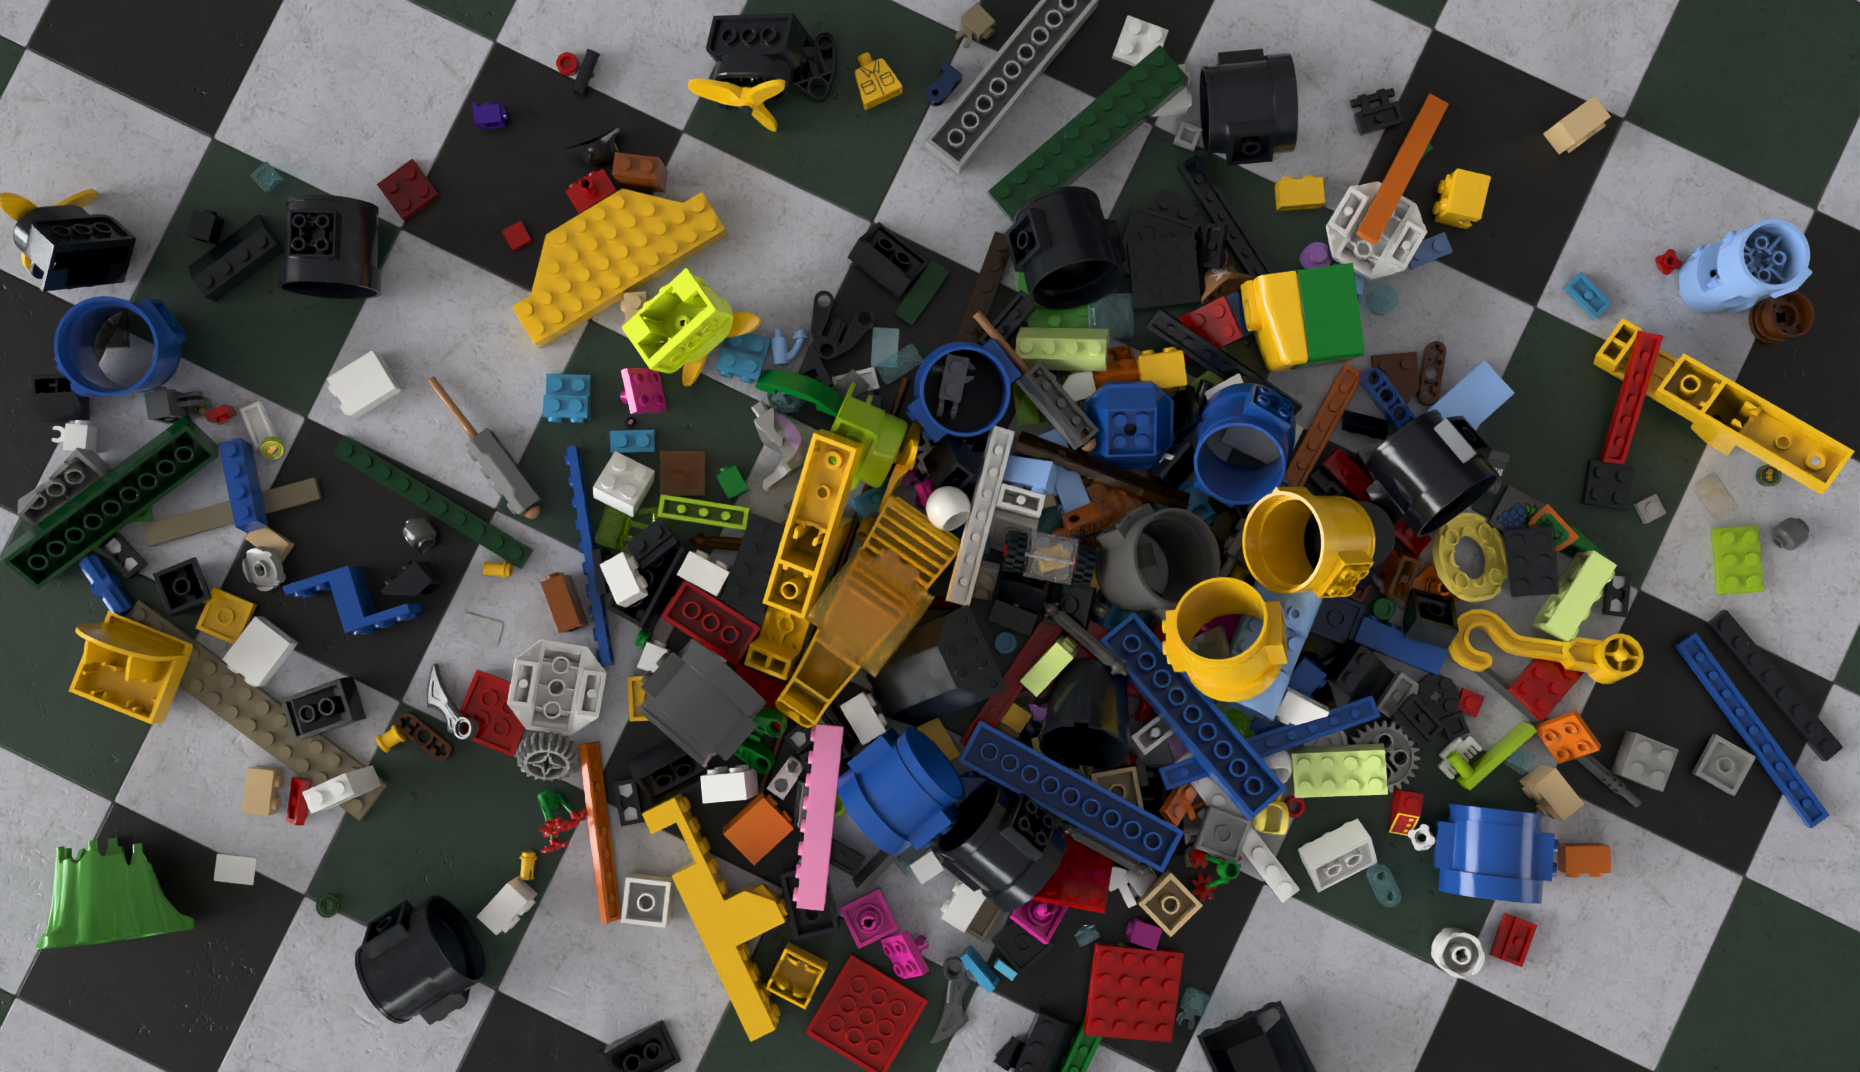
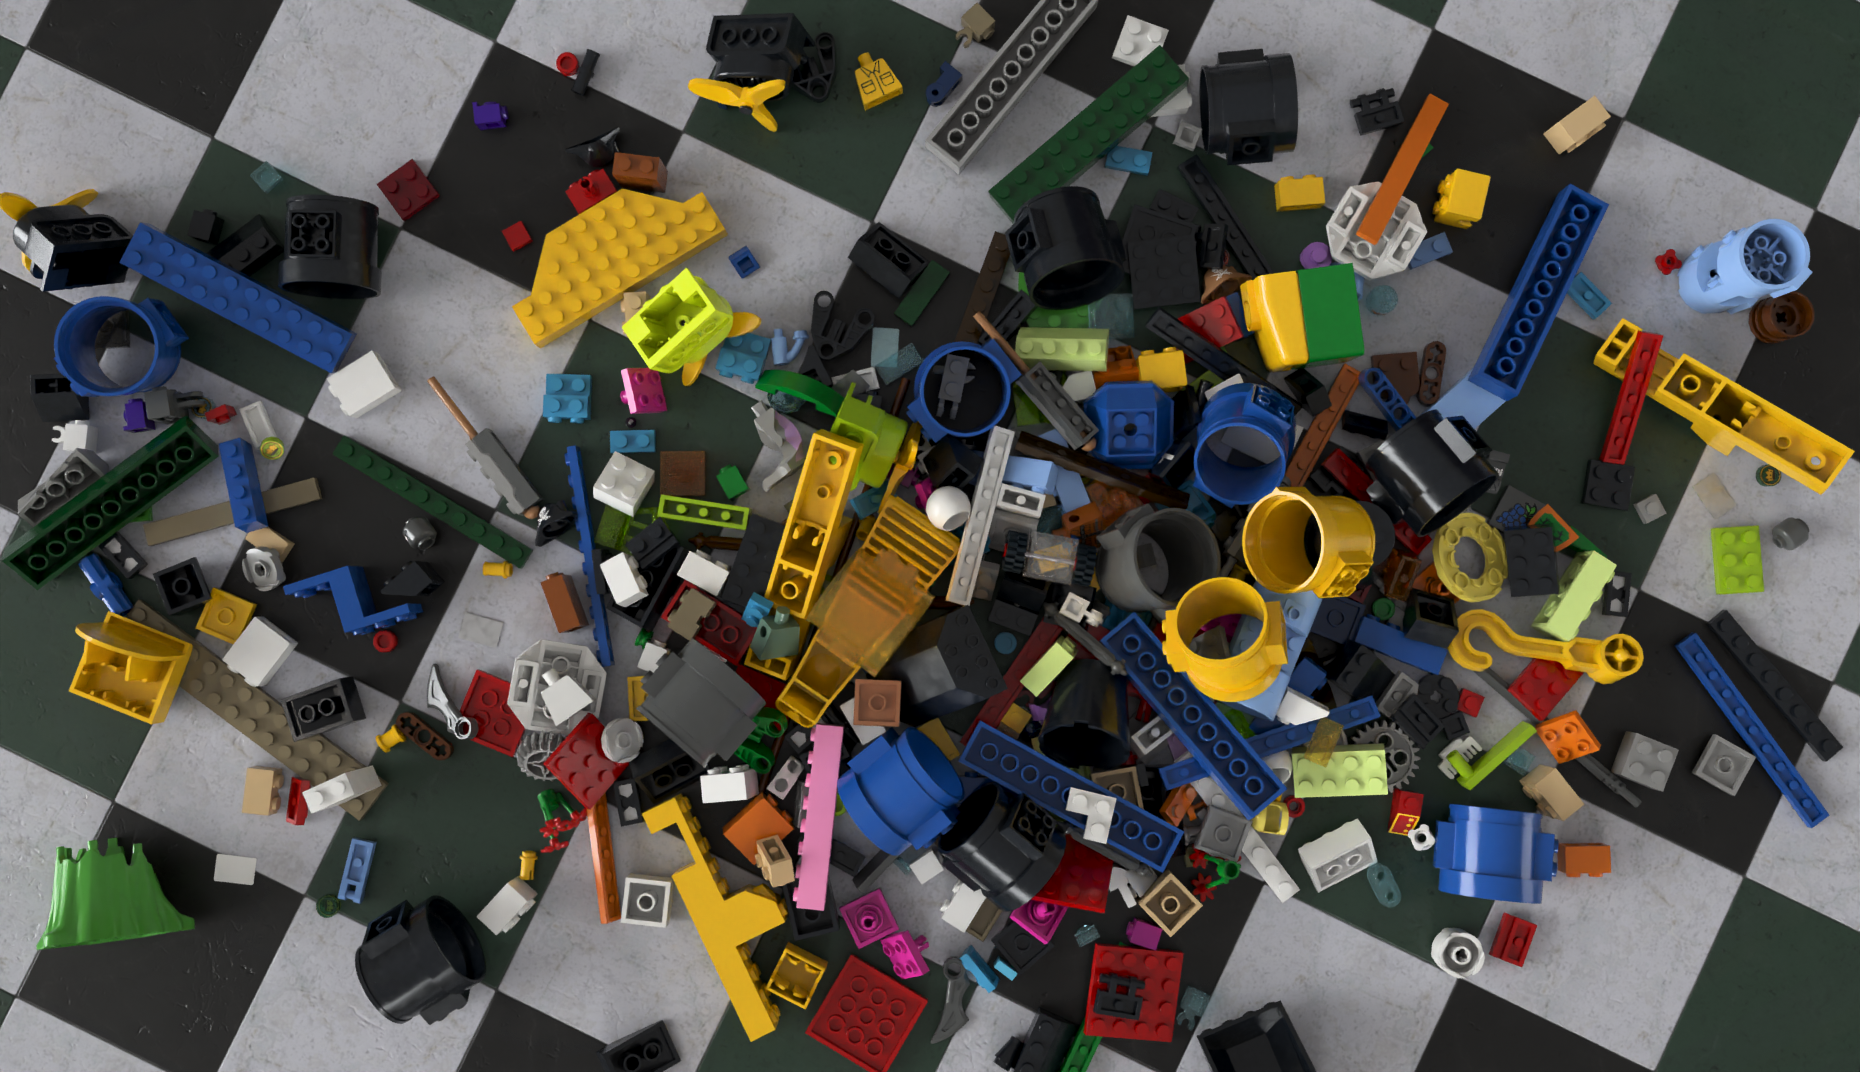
(136, 417): none -> dark purple brick
(237, 297): none -> blue brick
(357, 869): none -> medium blue plate
(385, 641): none -> red tile
(553, 522): none -> black hat
(564, 696): none -> white torso
(582, 763): none -> red plate
(622, 740): none -> white tile
(688, 616): none -> dark tan brick
(744, 262): none -> blue slope
(756, 609): none -> dark azure plate
(774, 861): none -> tan brick
(776, 636): none -> sand green torso
(877, 702): none -> nougat plate
(1075, 608): none -> white plate
(1099, 812): none -> white plate
(1116, 1003): none -> black plate
(1129, 160): none -> dark azure plate
(1308, 391): none -> black slope
(1323, 741): none -> clear yellow plate
(1538, 292): none -> blue brick

